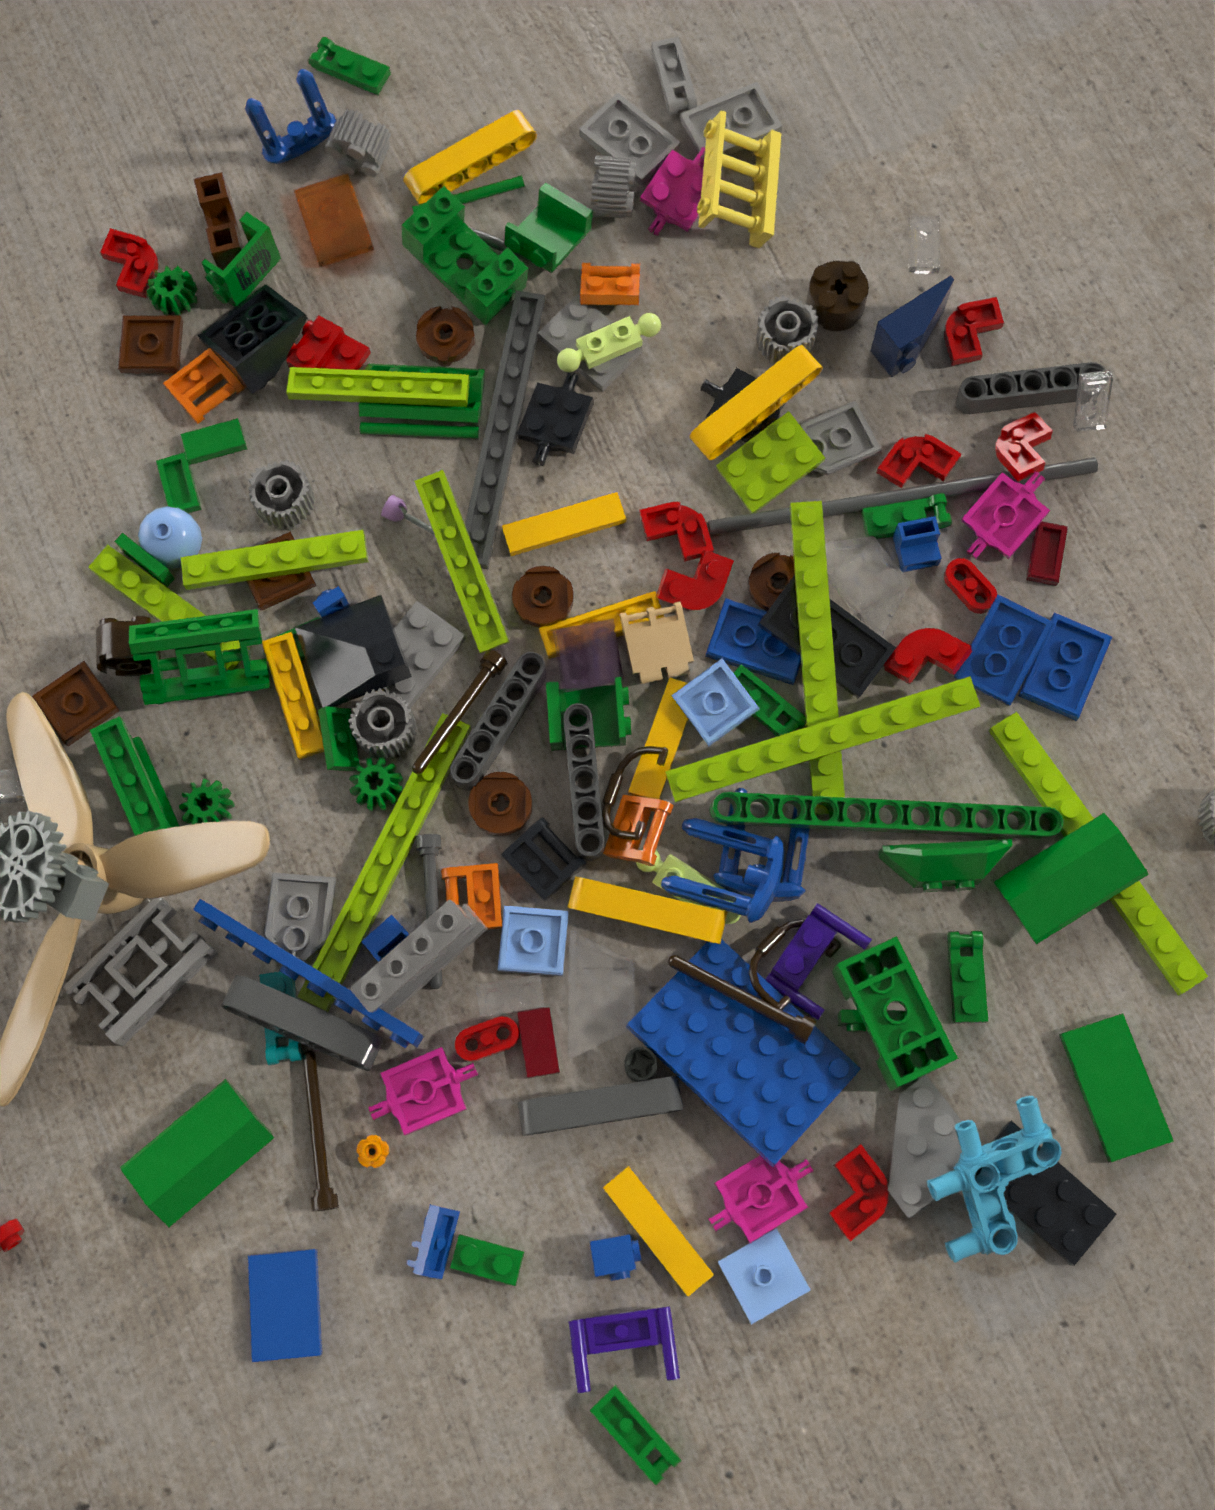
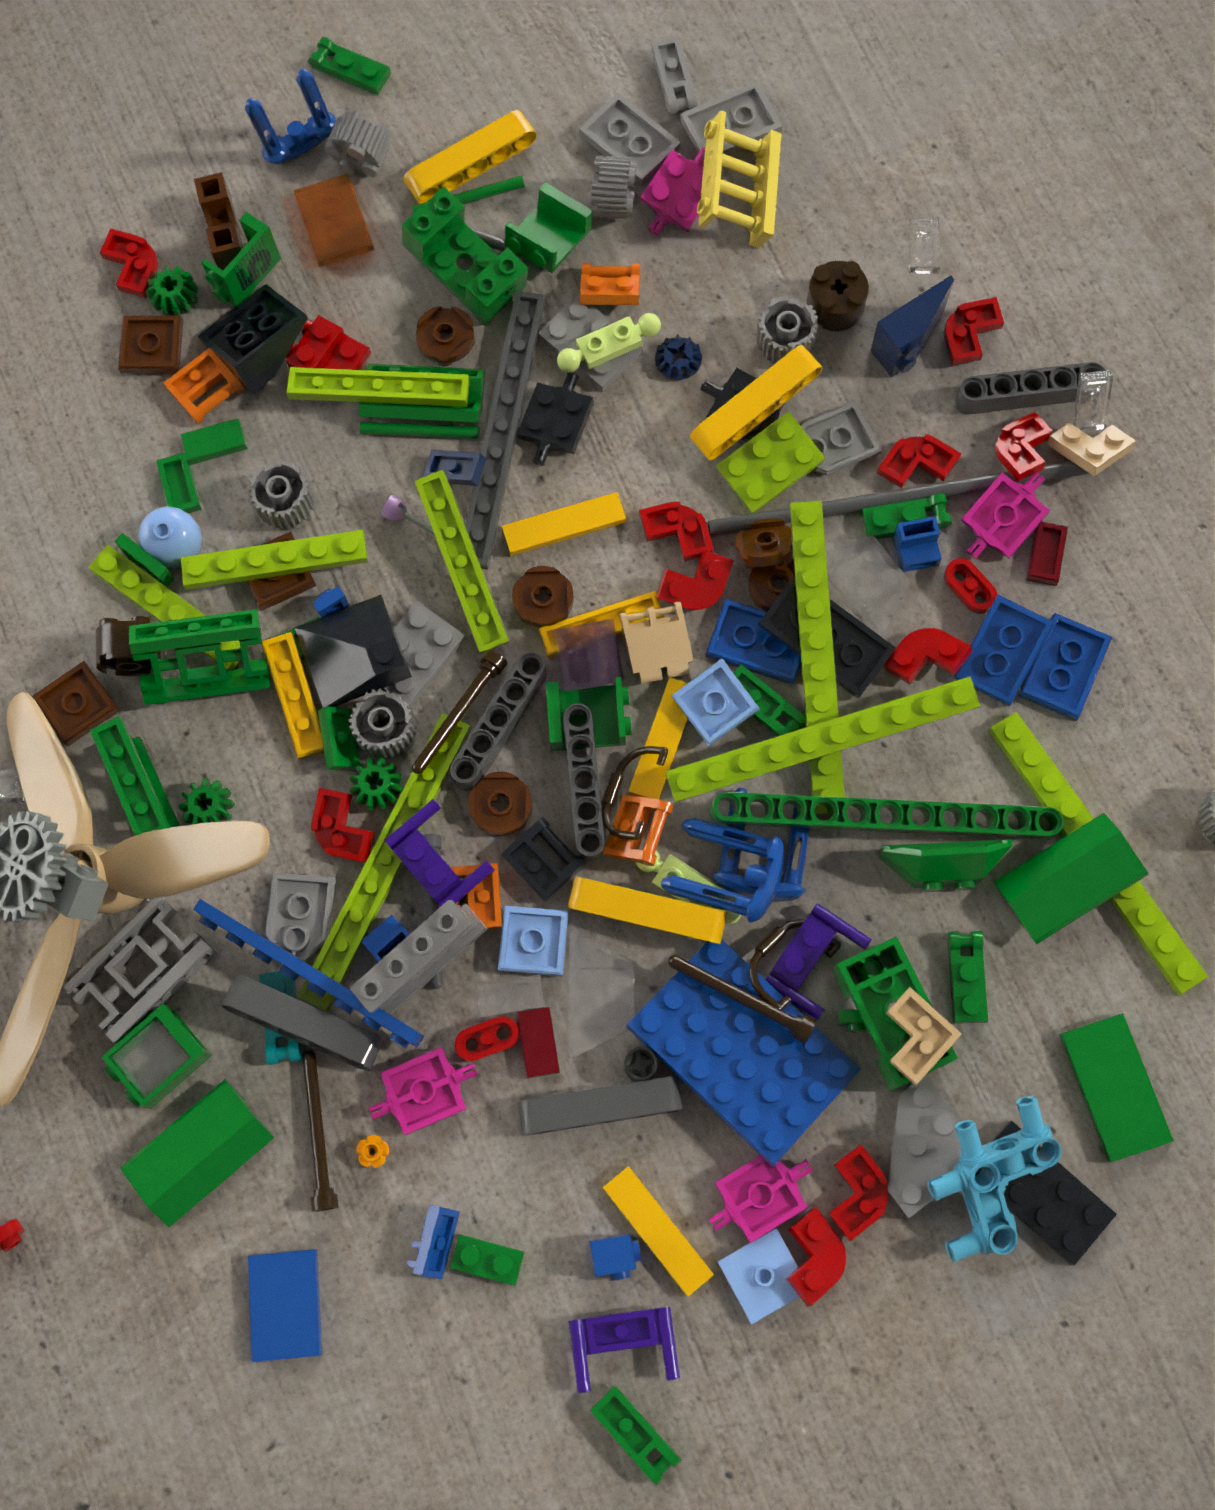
(152, 1059): none -> window
(331, 830): none -> red plate
(428, 864): none -> dark purple plate
(459, 467): none -> dark blue plate
(682, 368): none -> dark blue gear
(757, 553): none -> reddish brown plate
(825, 1259): none -> red plate
(929, 1035): none -> tan plate
(1088, 452): none -> tan plate

